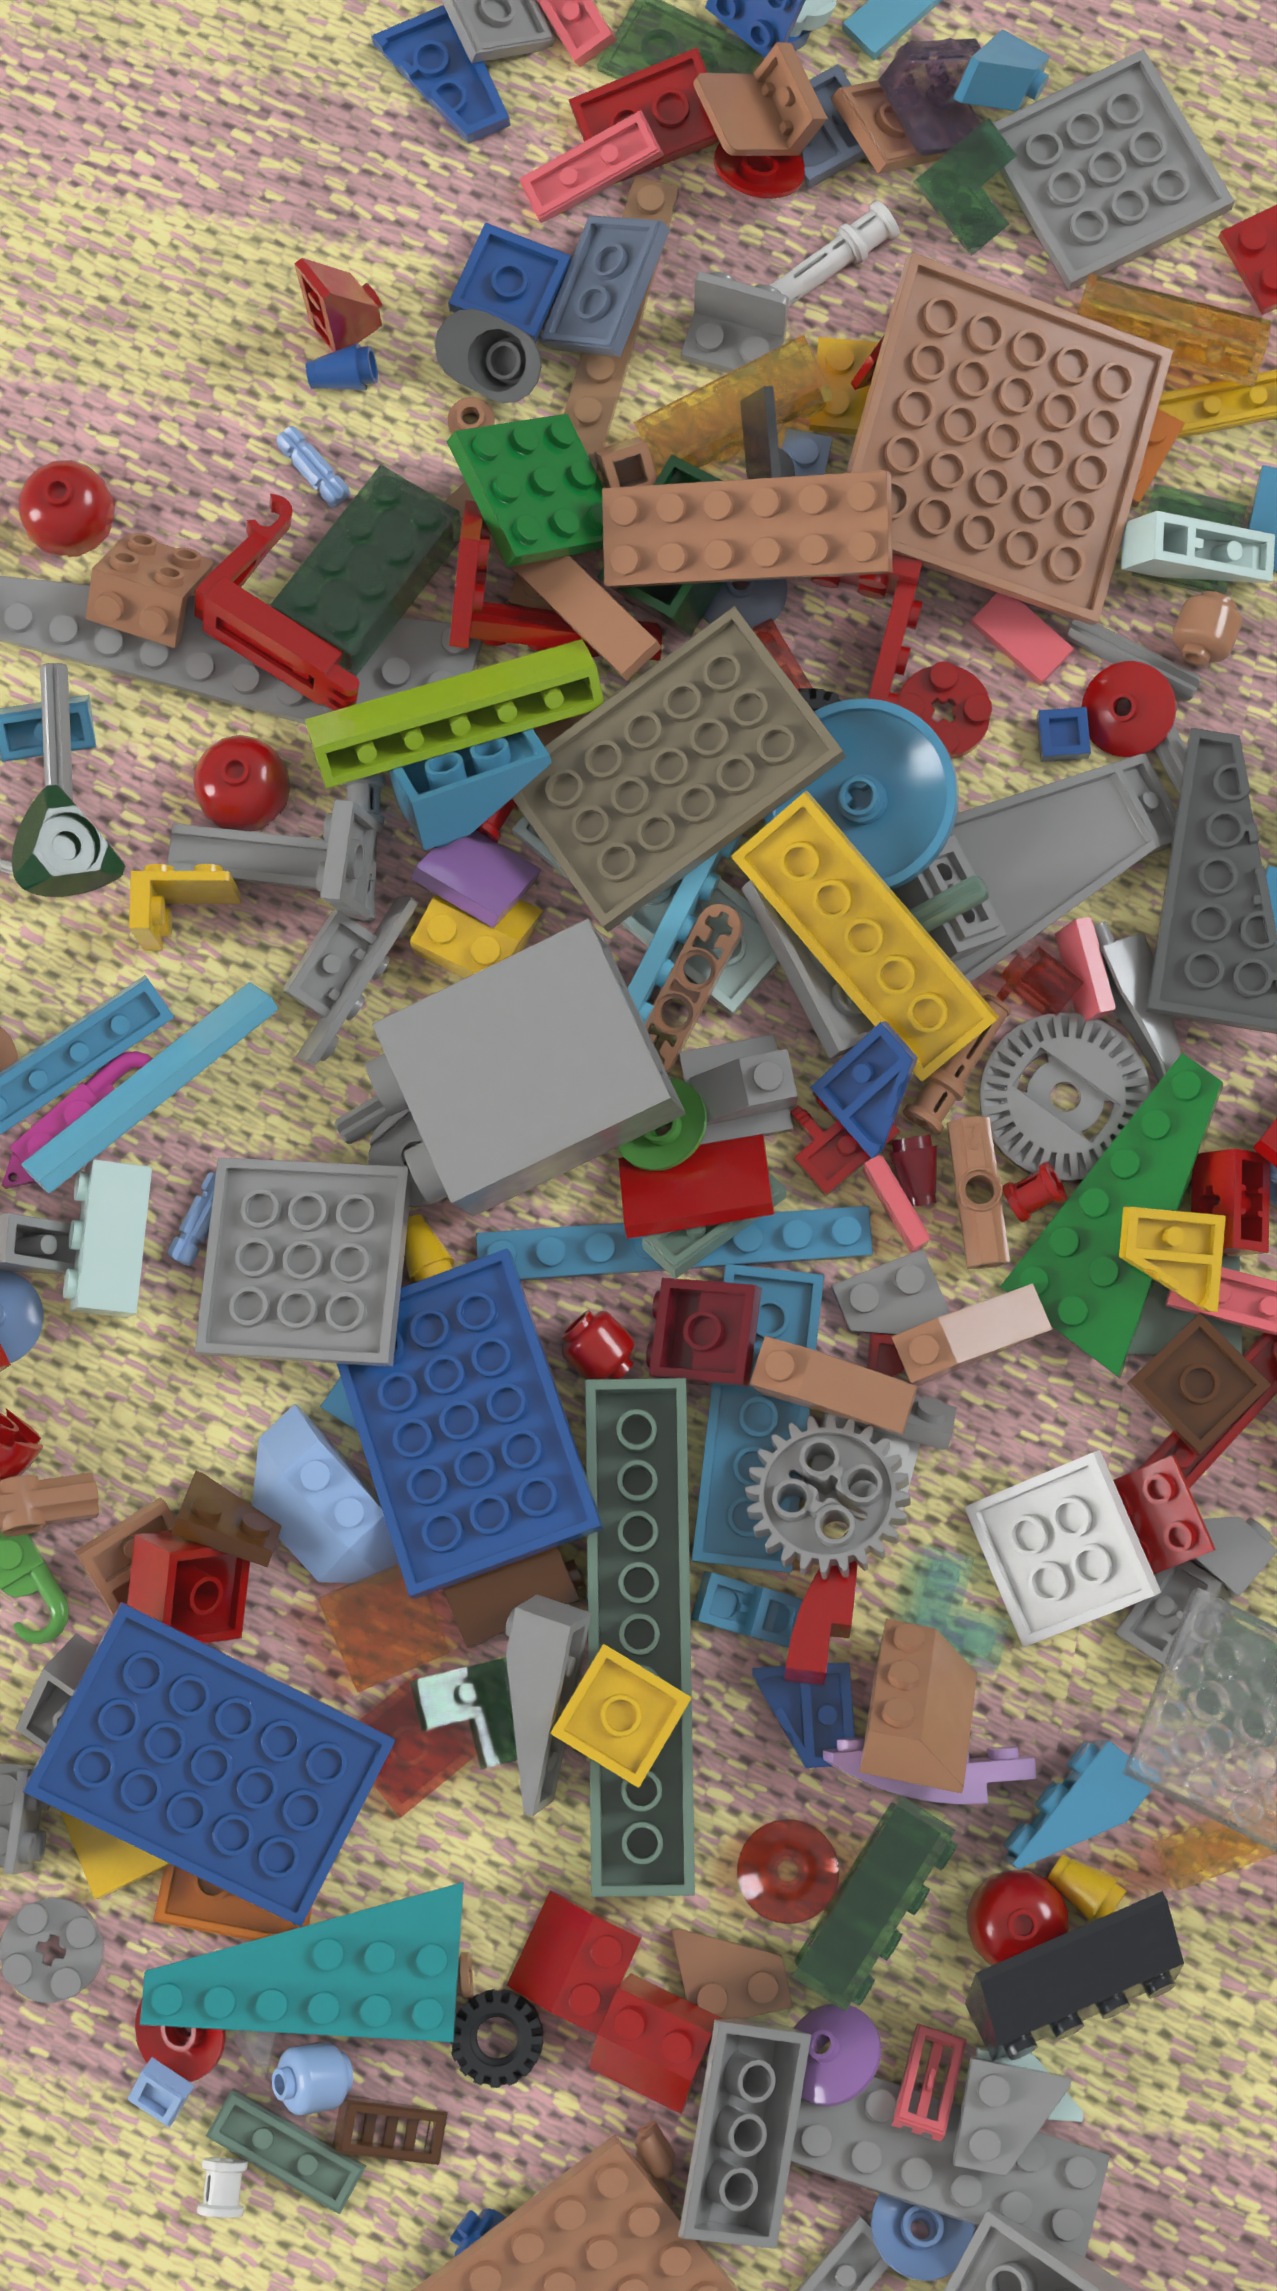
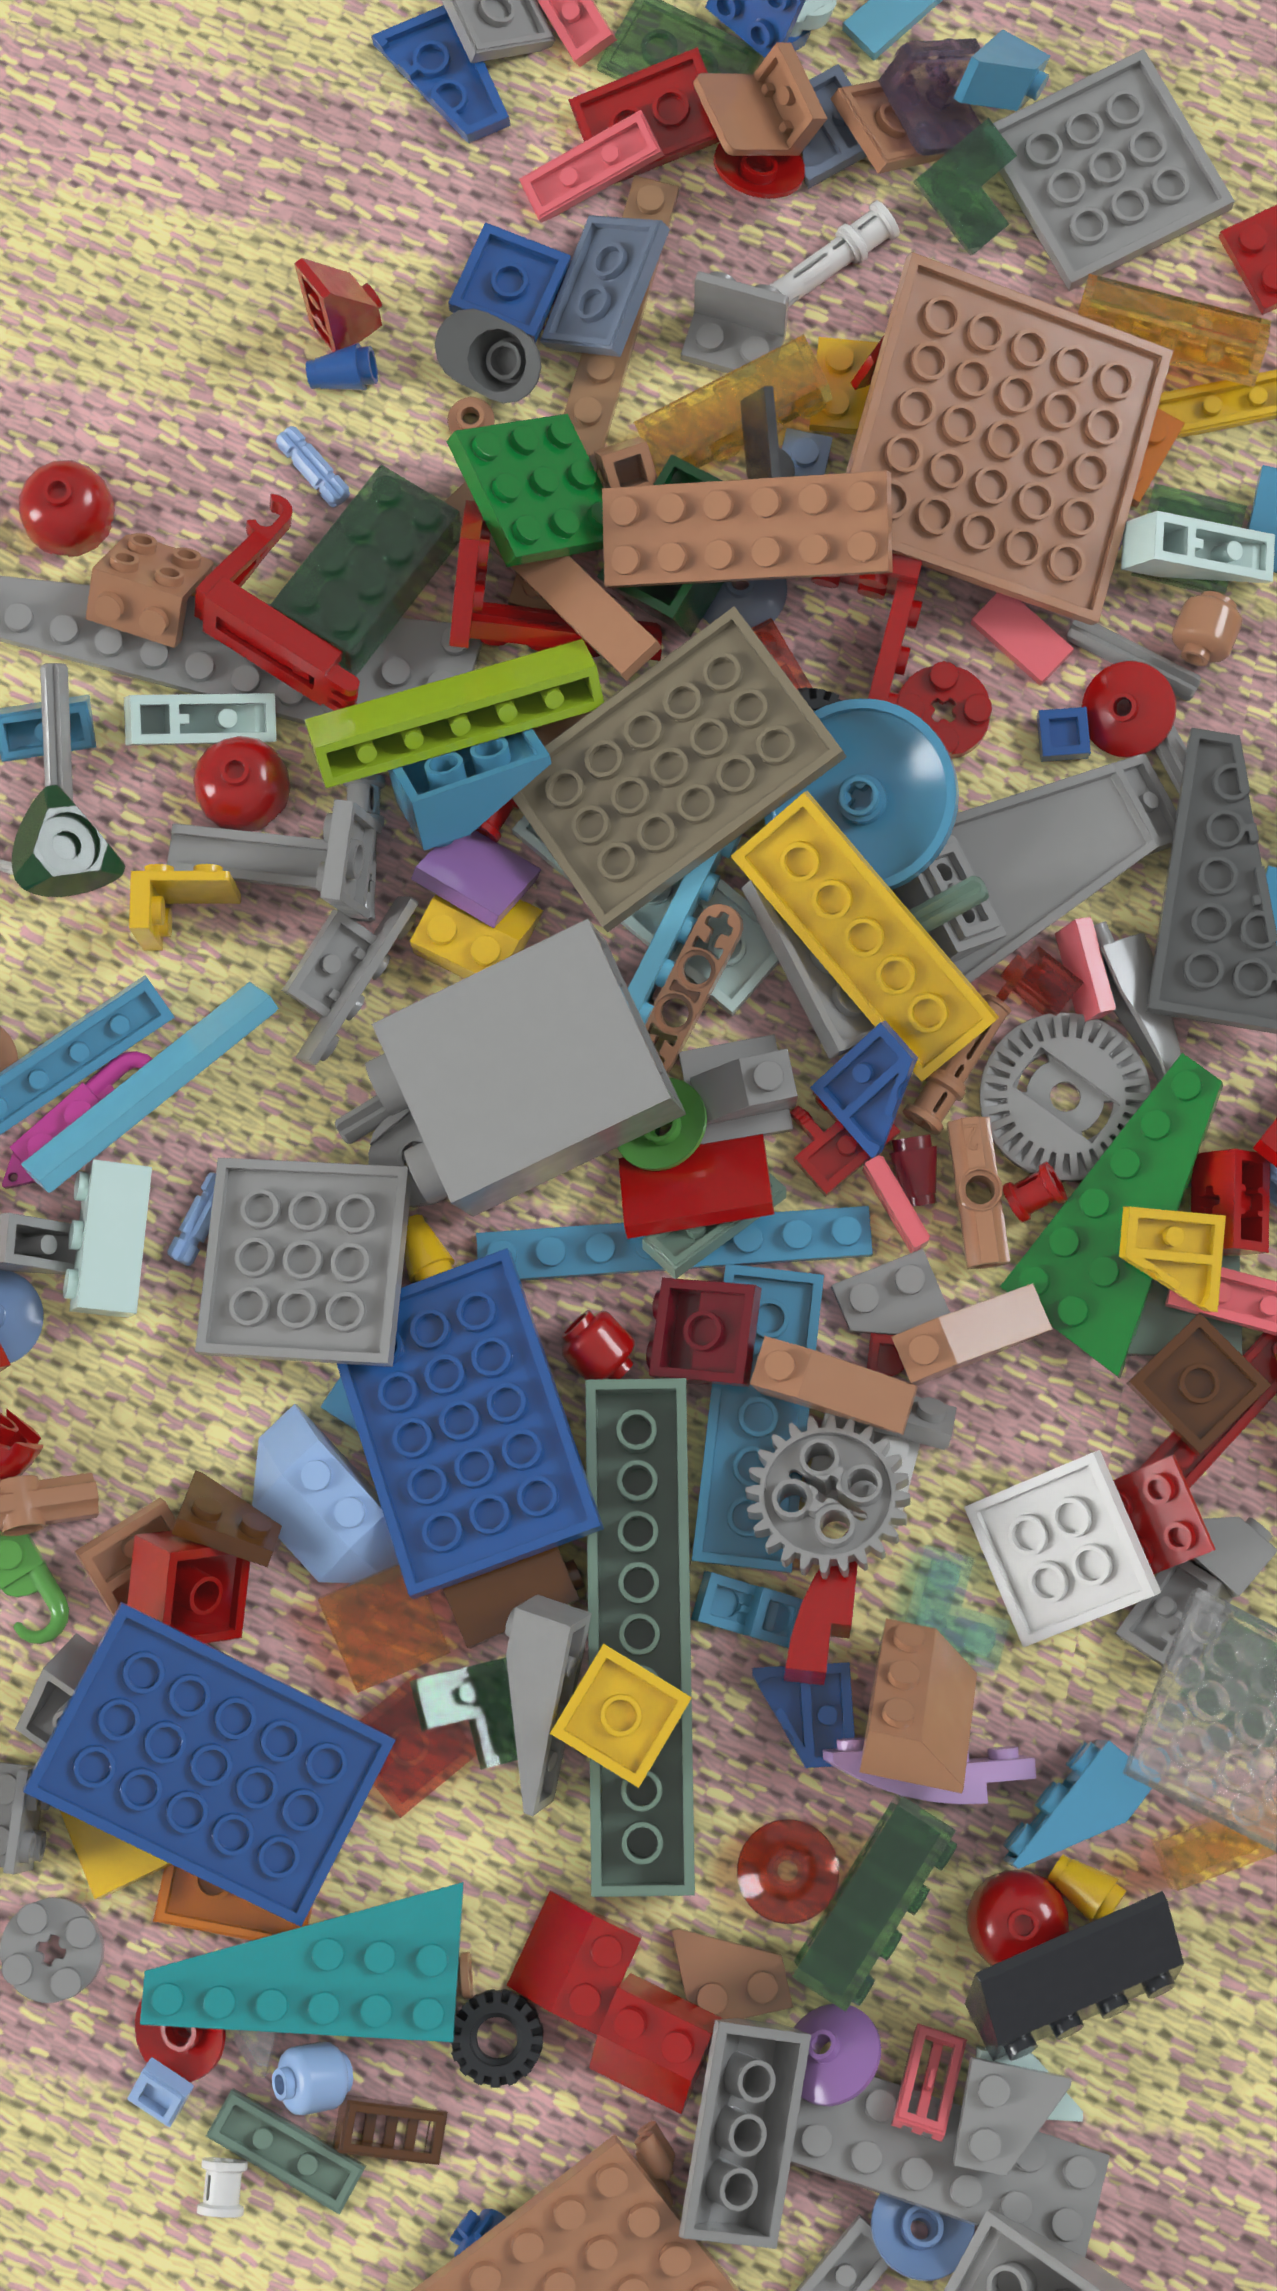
(198, 718): none -> light aqua slope

